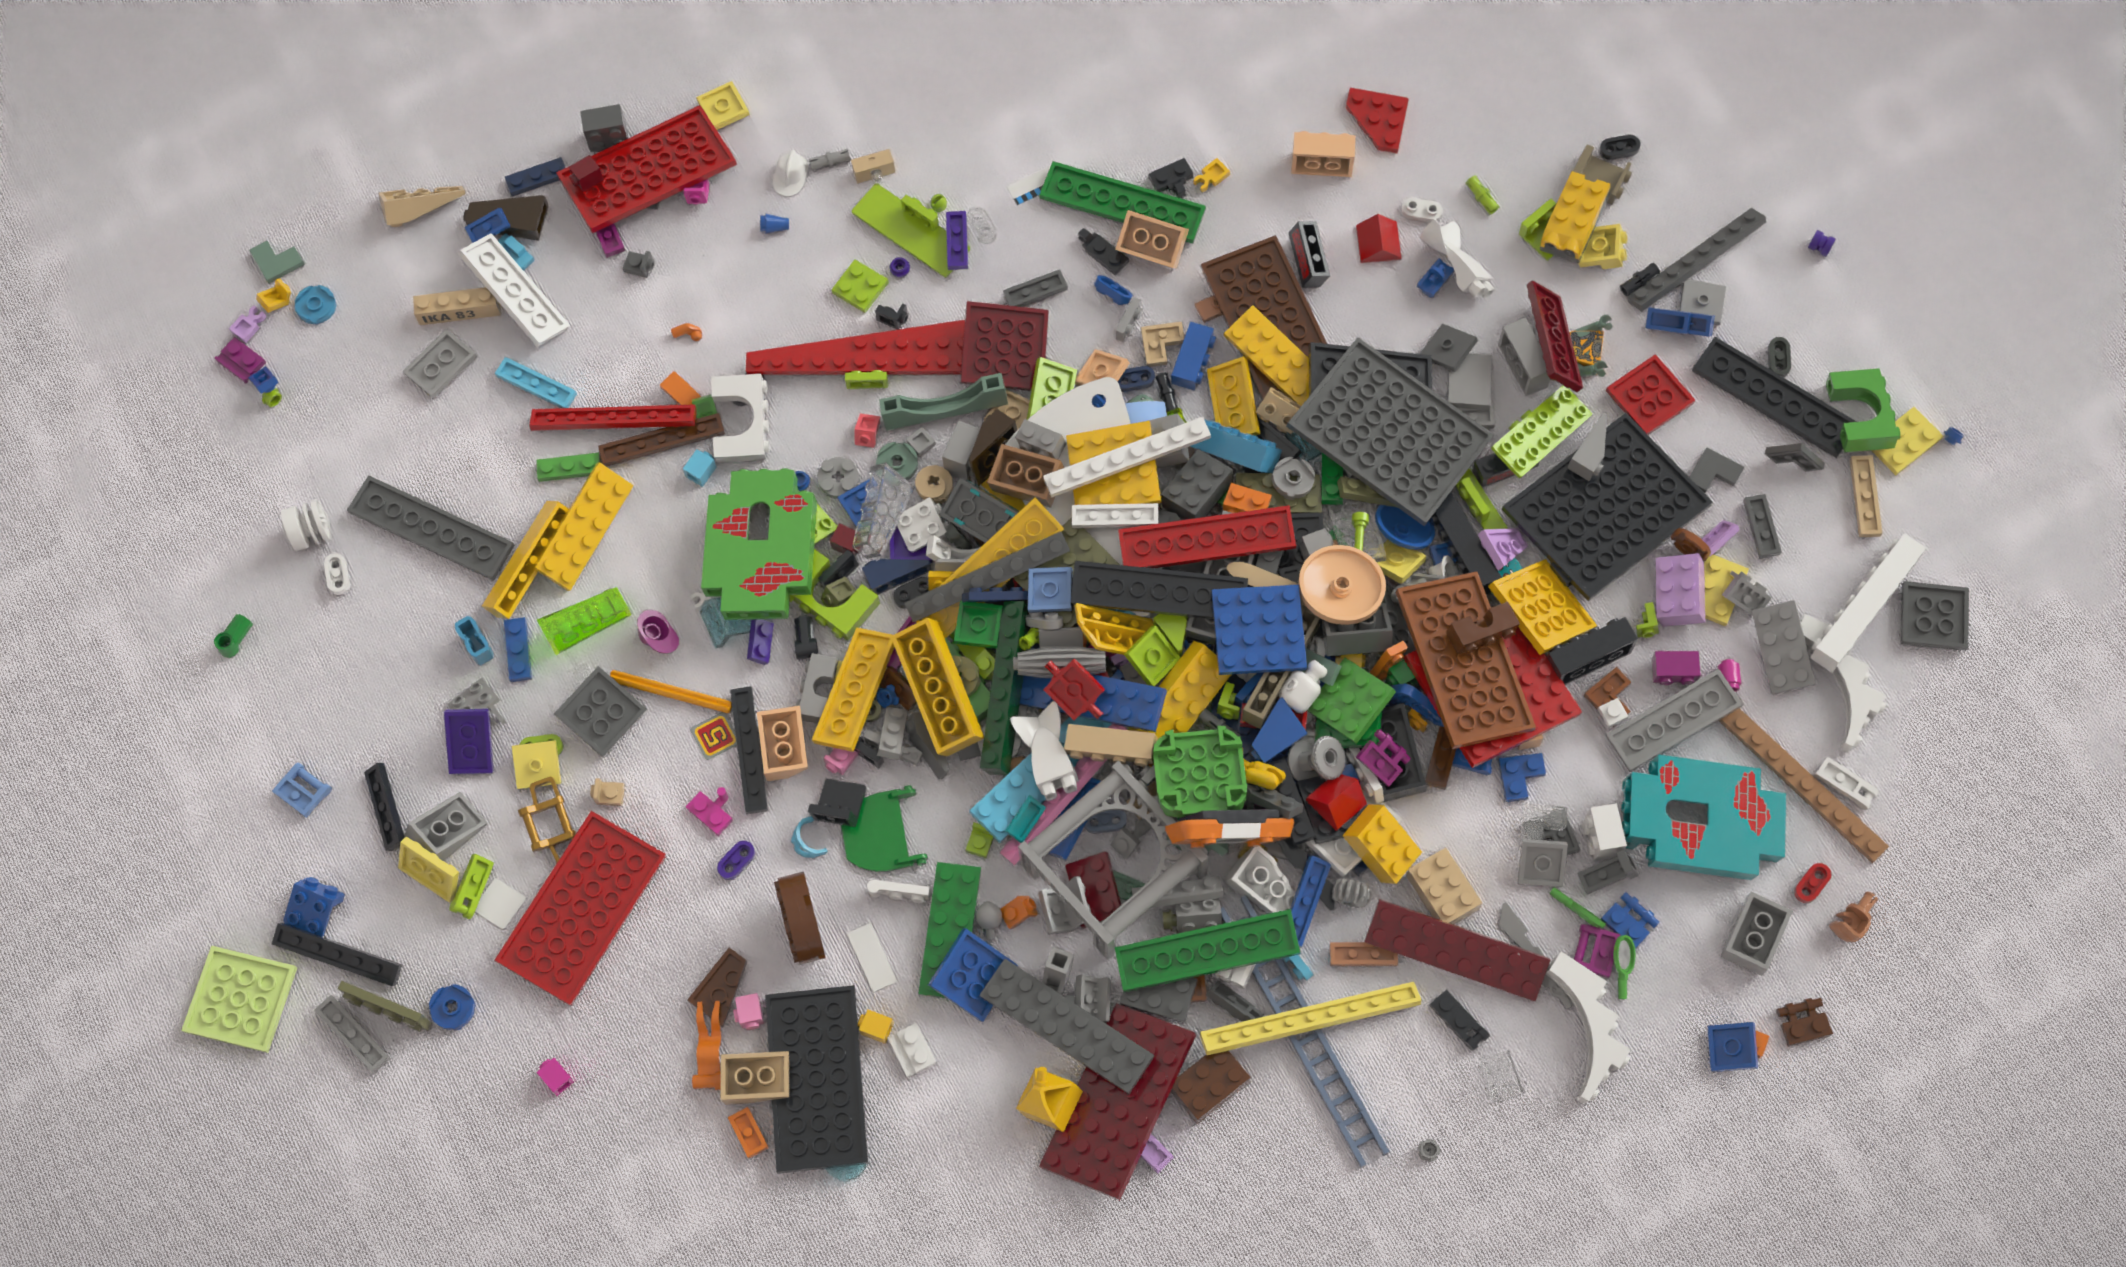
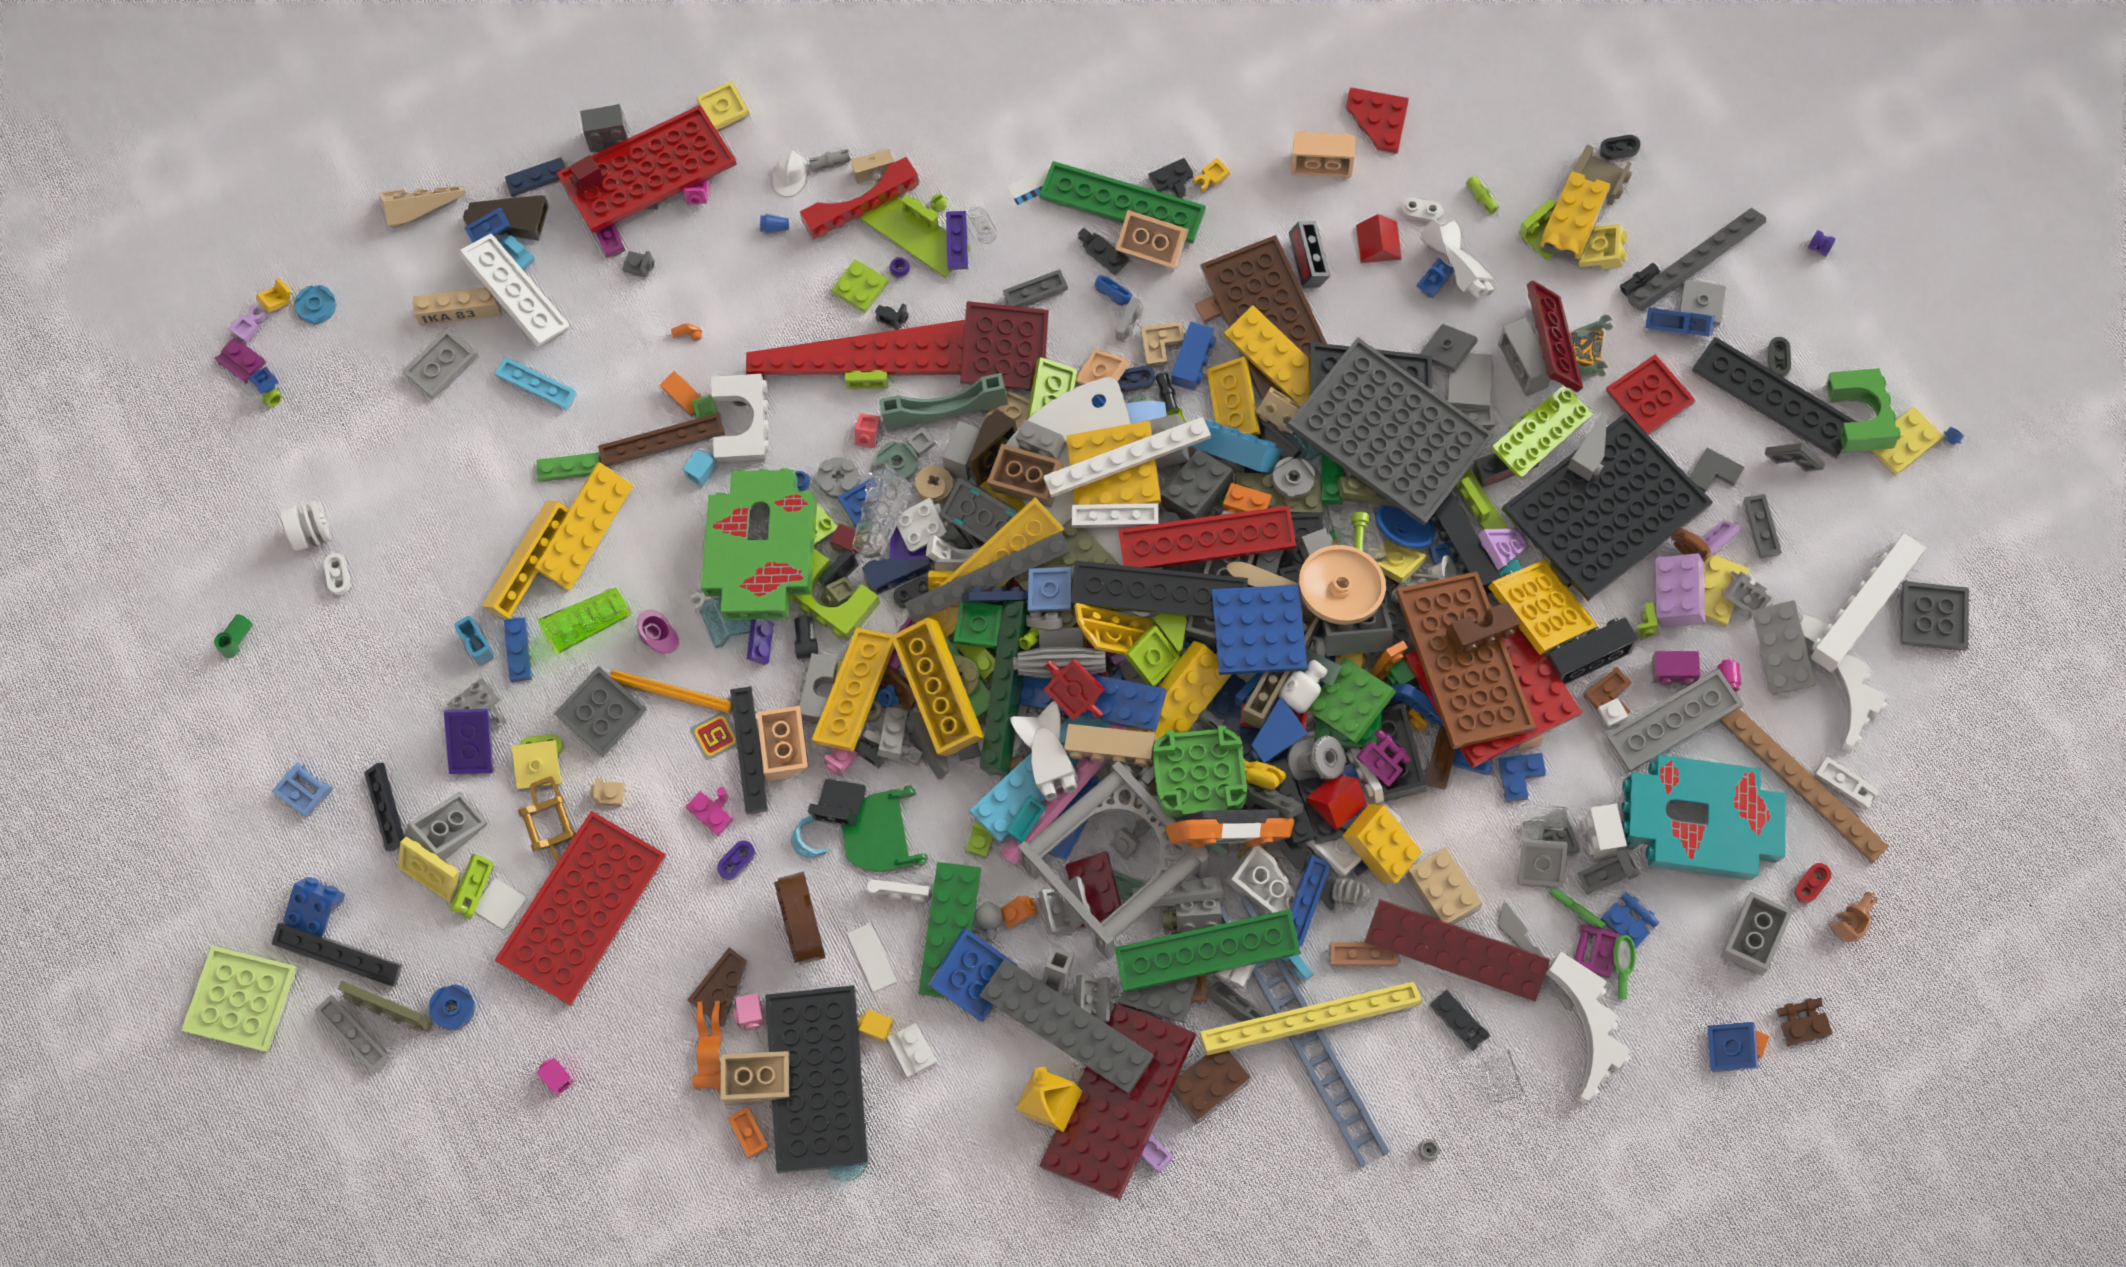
(274, 265): sand green tile -> none
(431, 527): dark grey plate -> none
(613, 417): red plate -> none
(824, 217): none -> red arch
(1105, 822): sand blue plate -> none
(1226, 704): lime bracket -> none
(1866, 496): tan plate -> none

